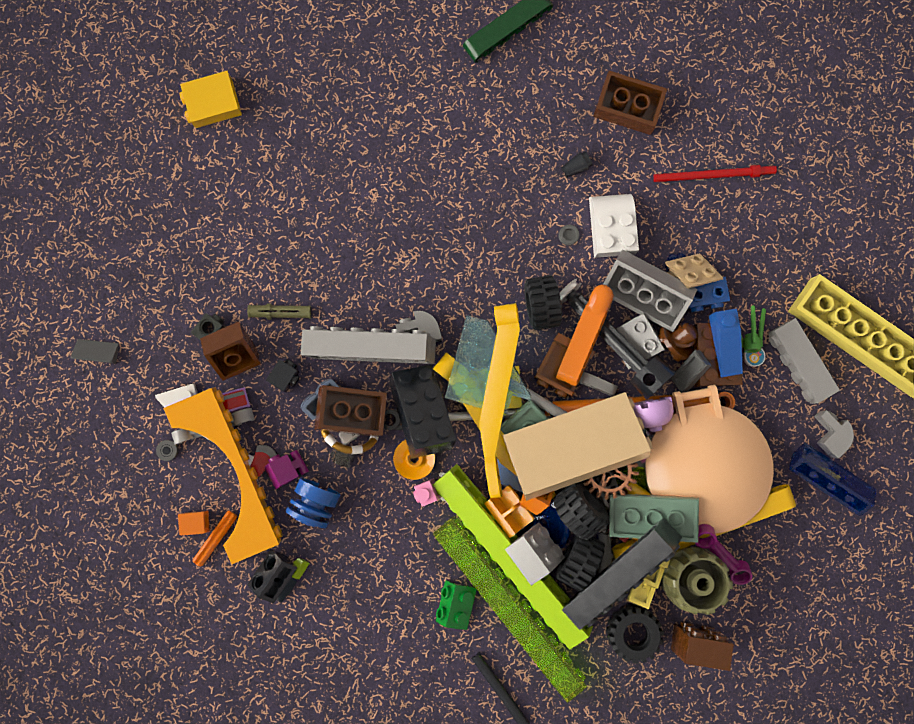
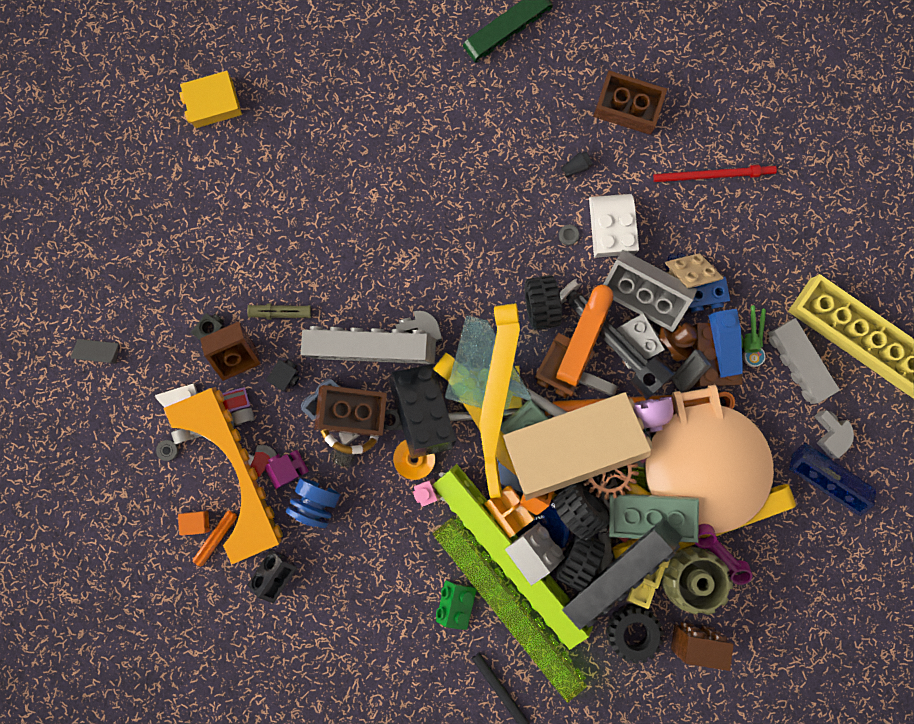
(302, 565): piece -> none

